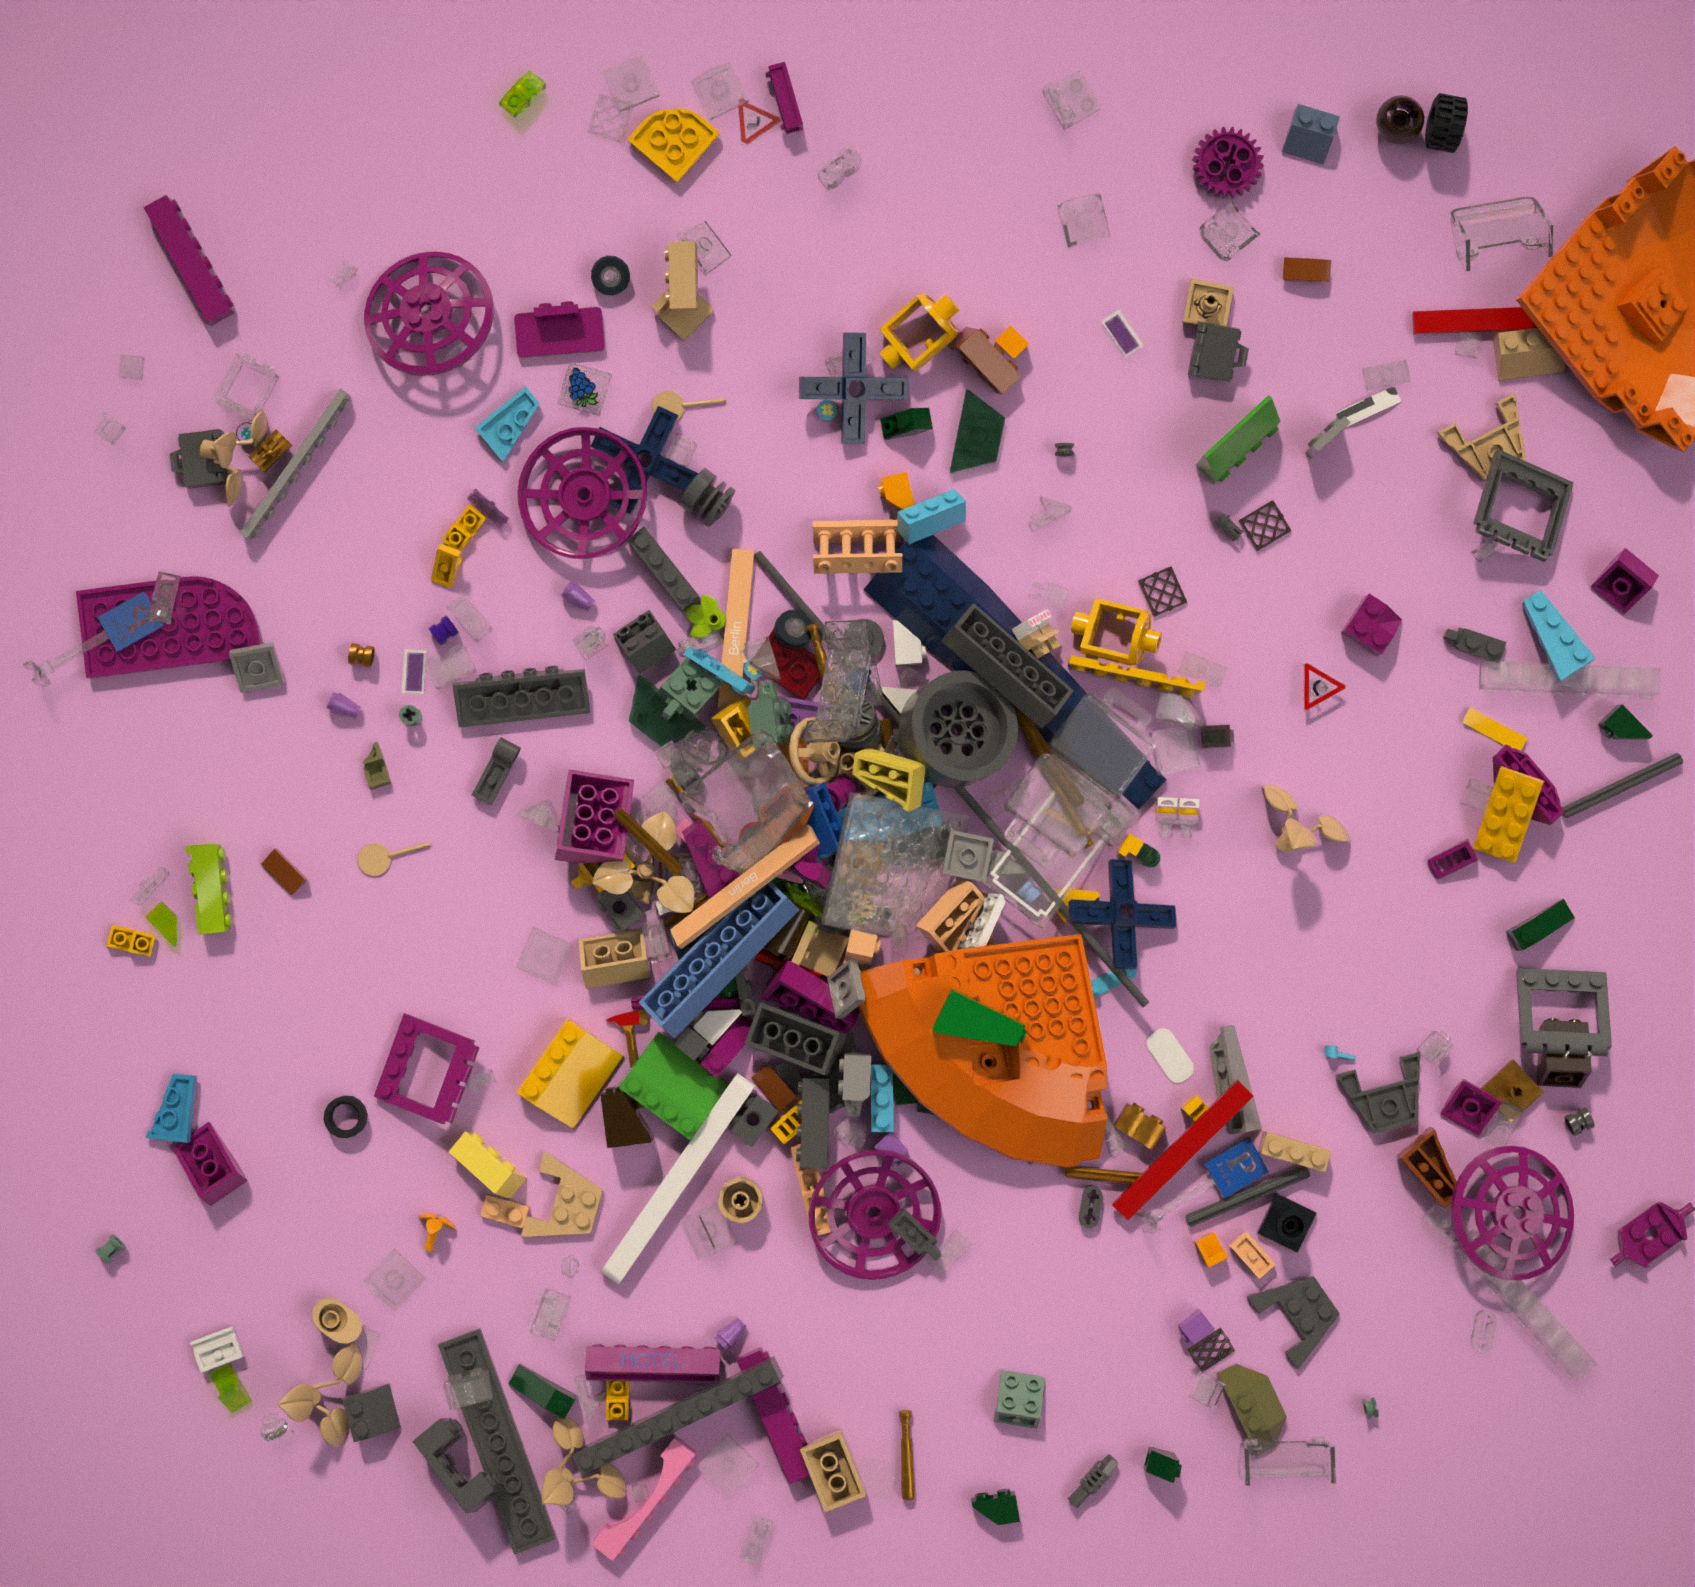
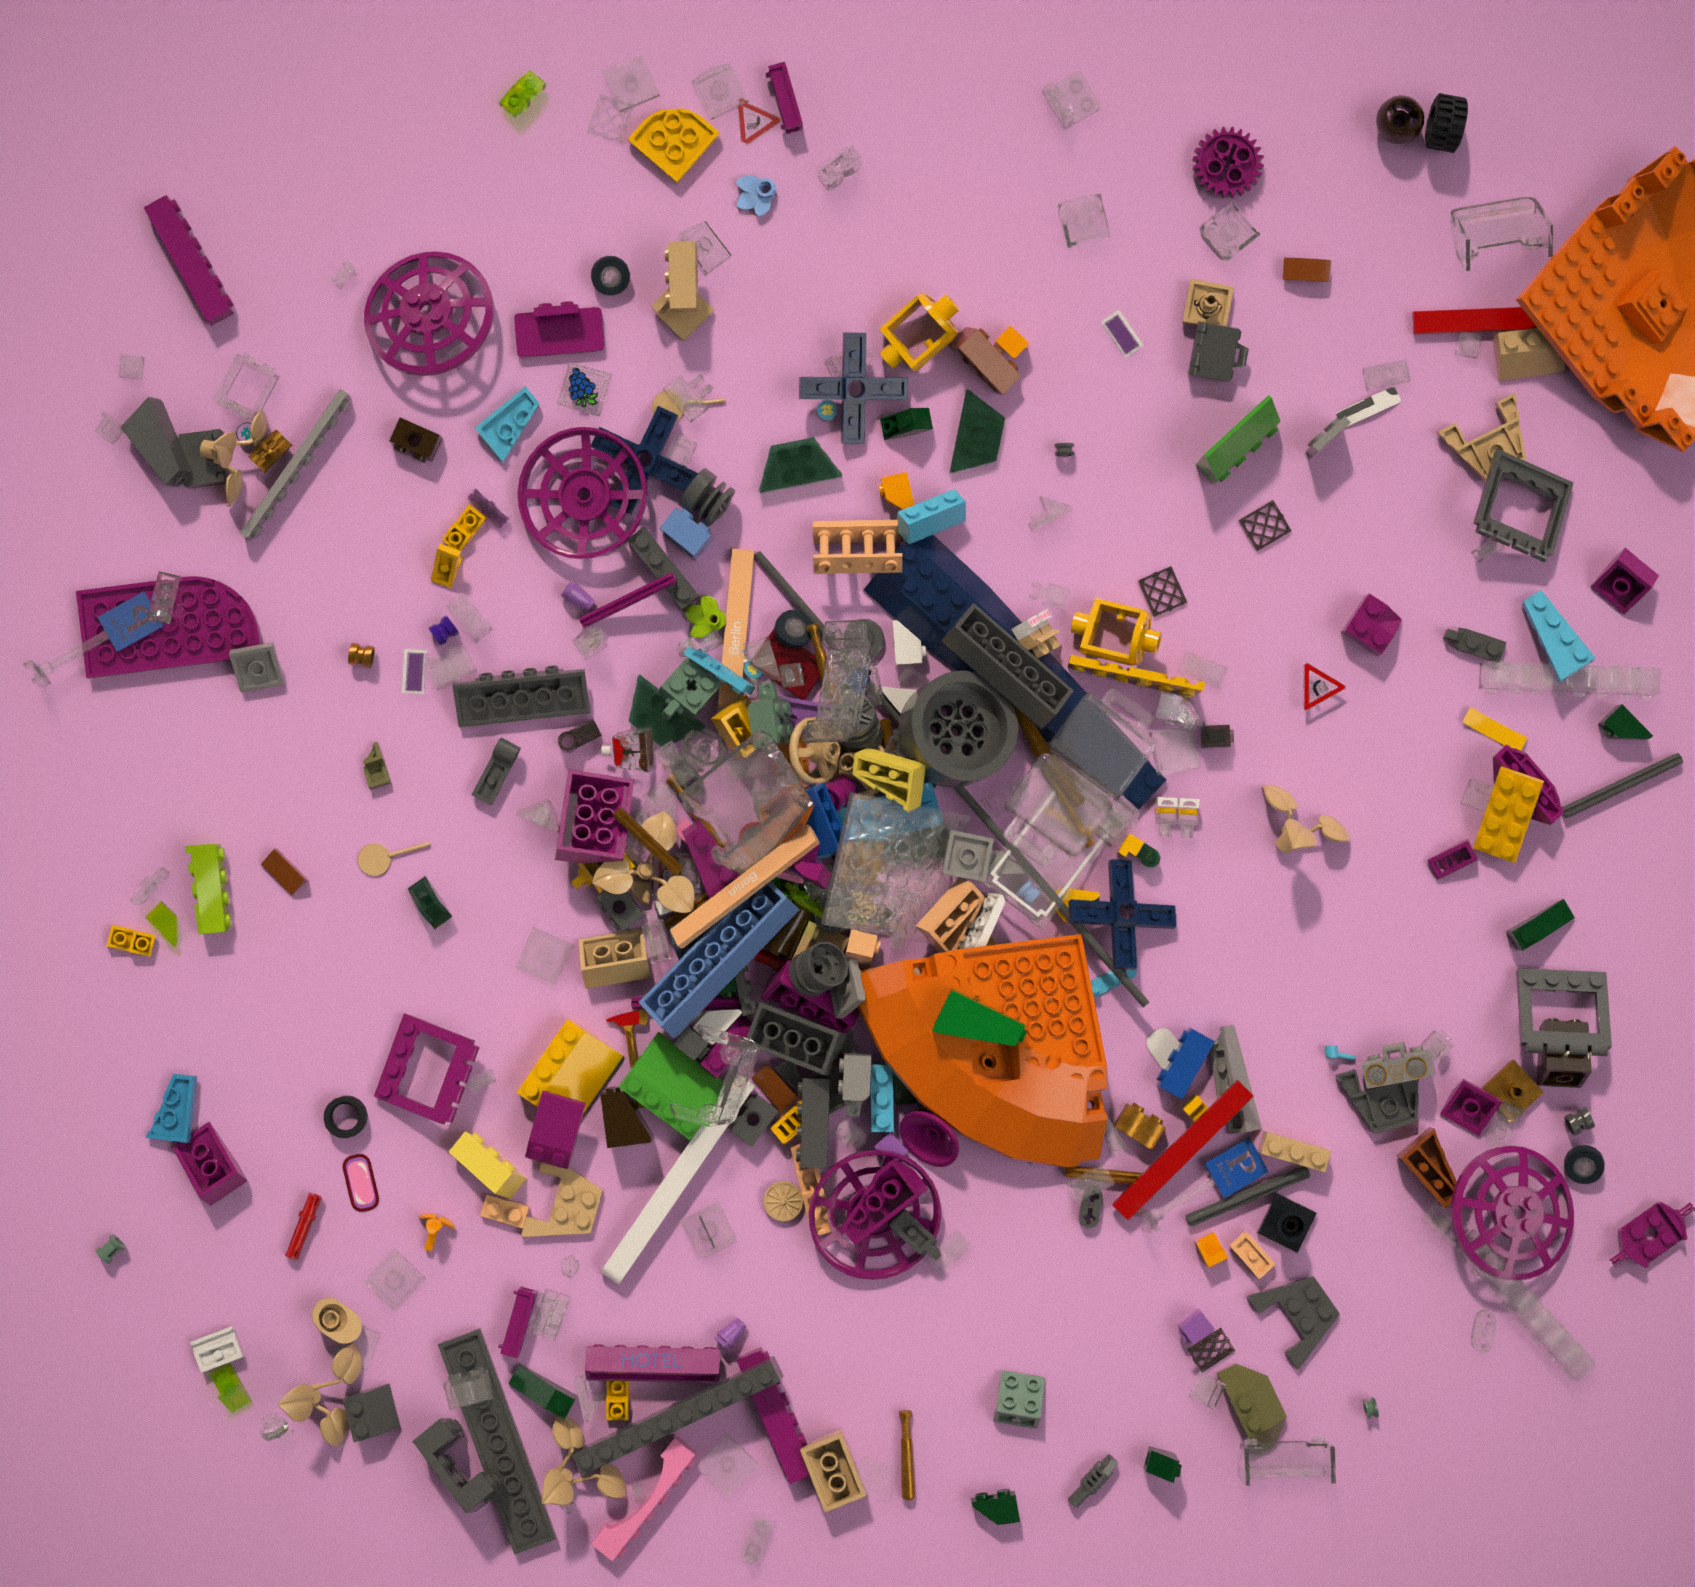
(157, 441): none -> dark grey slope
(301, 1231): none -> red pin
(342, 705): medium lavender cone -> none
(360, 1182): none -> sticker
(405, 711): sand green bush -> none
(406, 431): none -> dark brown brick
(429, 902): none -> clear green slope
(518, 1322): none -> magenta container
(555, 1130): none -> magenta slope
(582, 735): none -> clear smoke piece
(628, 600): none -> magenta axle
(632, 749): none -> clear torso
(644, 641): dark grey slope -> none
(685, 398): none -> clear hinge
(686, 534): none -> medium blue brick
(734, 1210): tan brick -> none
(741, 1056): none -> clear windscreen
(753, 196): none -> light blue plate
(783, 1201): none -> tan wheel
(791, 675): none -> clear plate
(797, 465): none -> clear green wing
(818, 969): none -> dark grey wheel
(887, 1194): none -> magenta wedge
(929, 1138): none -> magenta dish
(1090, 1183): none -> clear plate
(1184, 1062): none -> blue brick
(1229, 527): dark grey pin -> none
(1310, 133): sand blue slope -> none
(1409, 1066): none -> light grey piece
(1584, 1164): none -> black wheel

